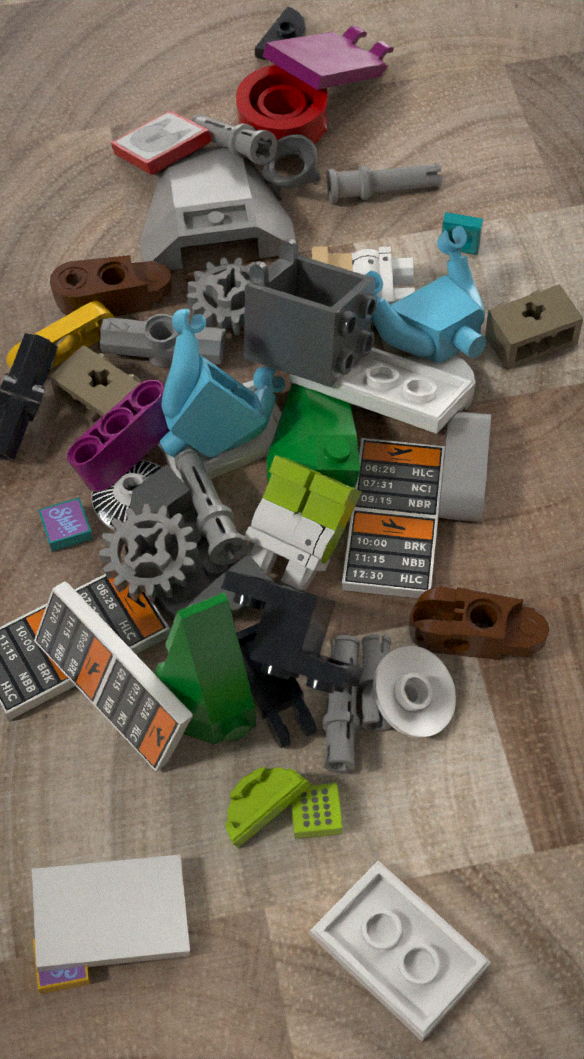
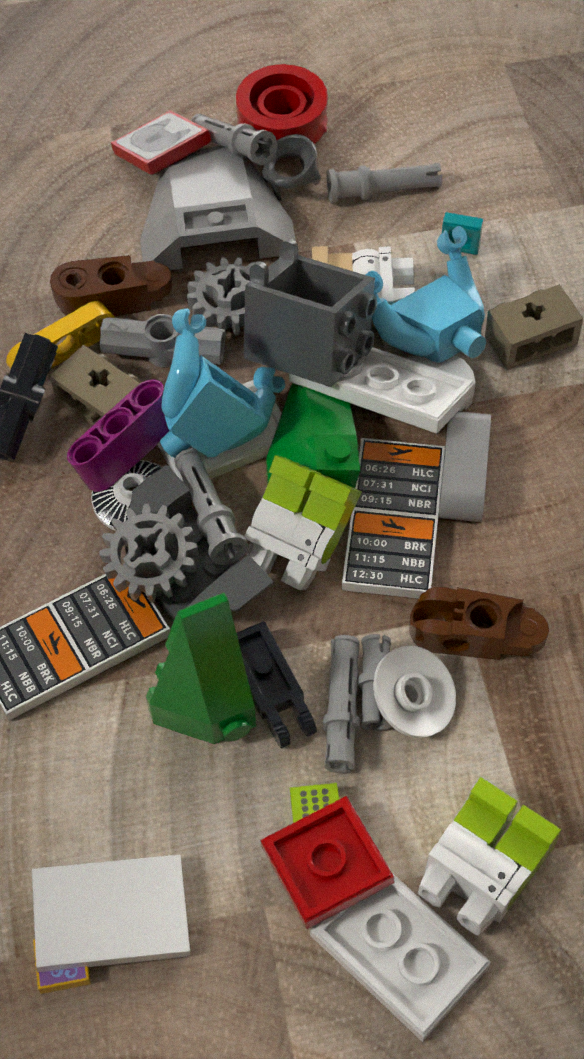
(65, 524): tile -> none
(112, 676): tile -> none
(260, 799): lime plate -> none
(287, 26): black plate -> none
(292, 632): black bracket -> none
(327, 862): none -> red tile
(328, 58): tile -> none
(473, 869): none -> hips

